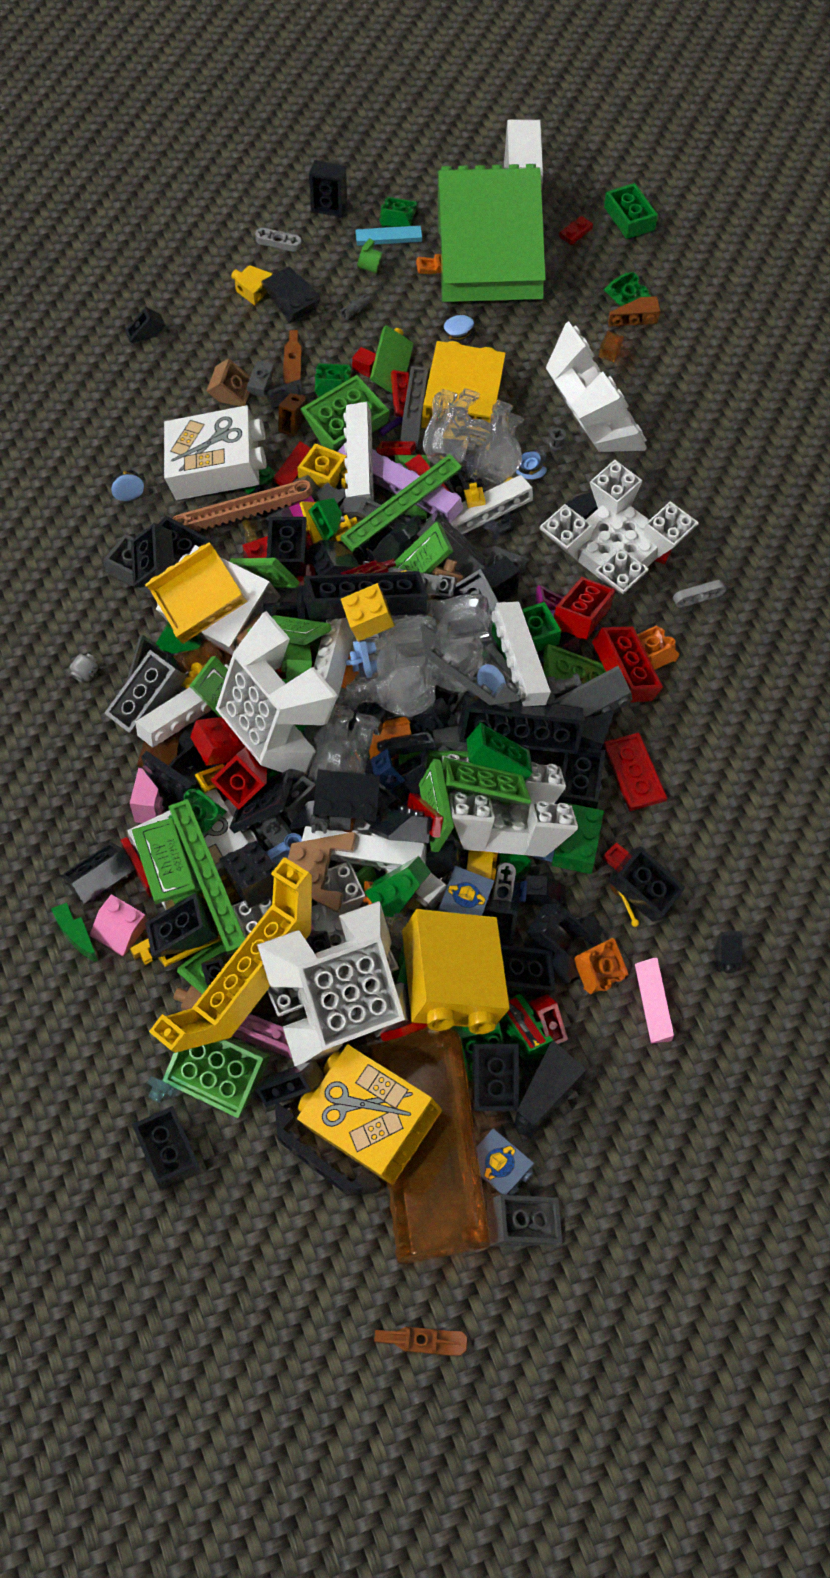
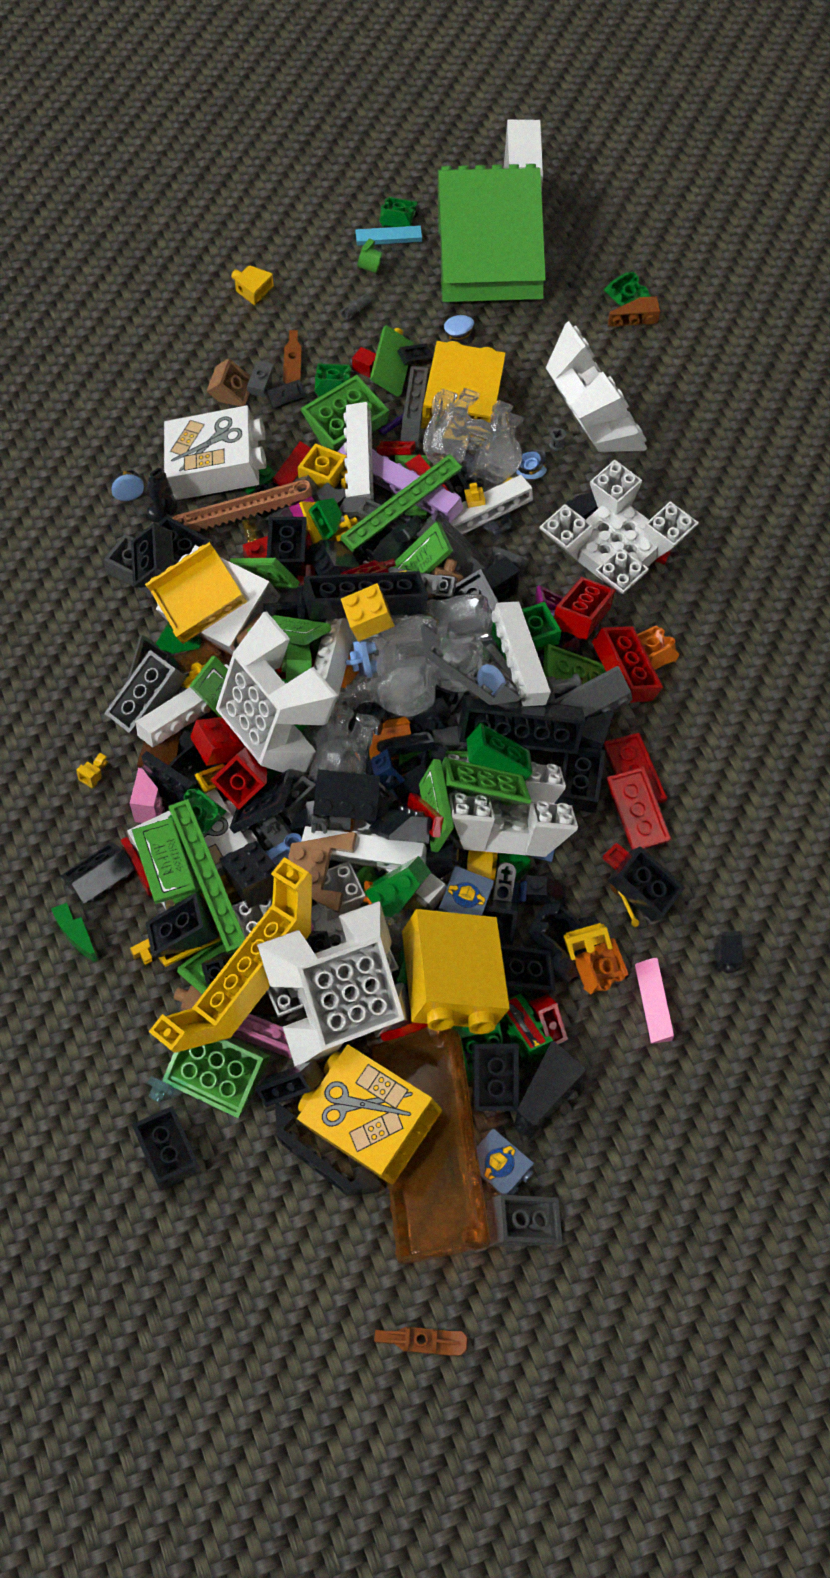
(83, 667): light grey head -> none
(91, 774): none -> yellow piece
(118, 925): bright pink slope -> none
(145, 326): black slope -> none
(160, 493): none -> black piece
(290, 241): light grey beam -> none
(290, 414): reddish brown torso -> none
(291, 294): black slope -> none
(328, 188): black brick -> none
(399, 390): red tile -> none
(415, 354): none -> black plate
(429, 265): orange slope -> none
(438, 753): none -> black plate
(576, 230): red plate -> none
(580, 848): green brick -> none
(587, 938): none -> yellow window
(611, 346): clear orange brick -> none
(630, 210): green brick -> none
(638, 809): none -> red tile
(699, 593): light grey beam -> none

